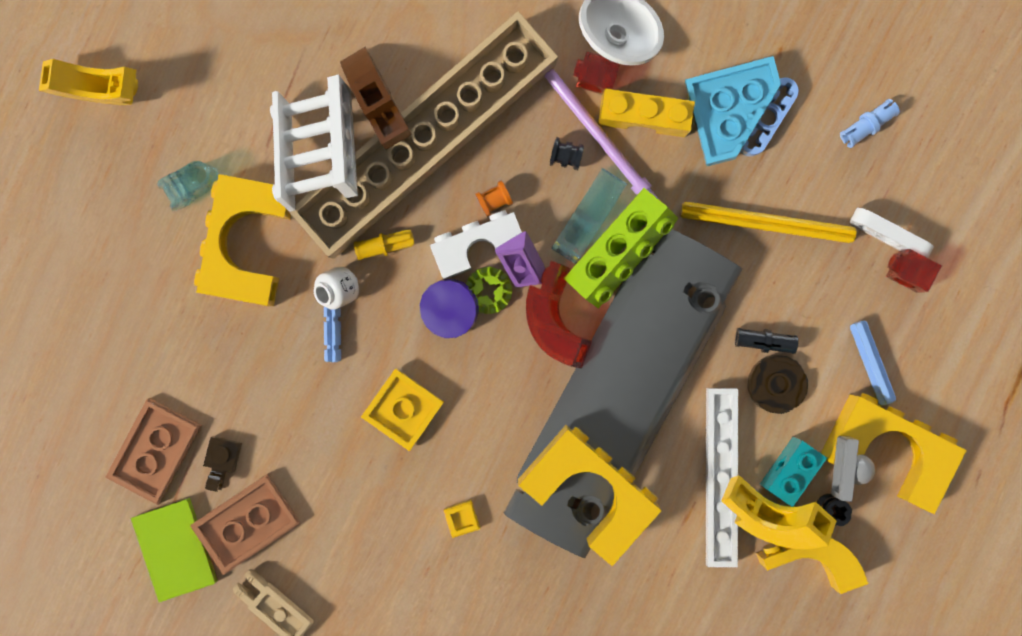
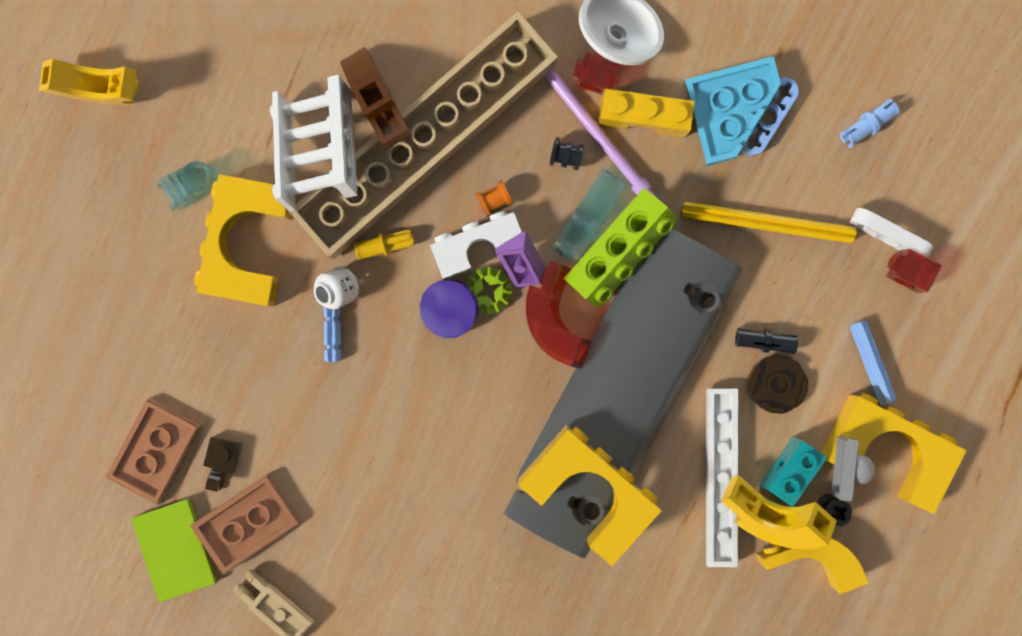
(402, 409): yellow plate -> none
(461, 518): yellow tile -> none

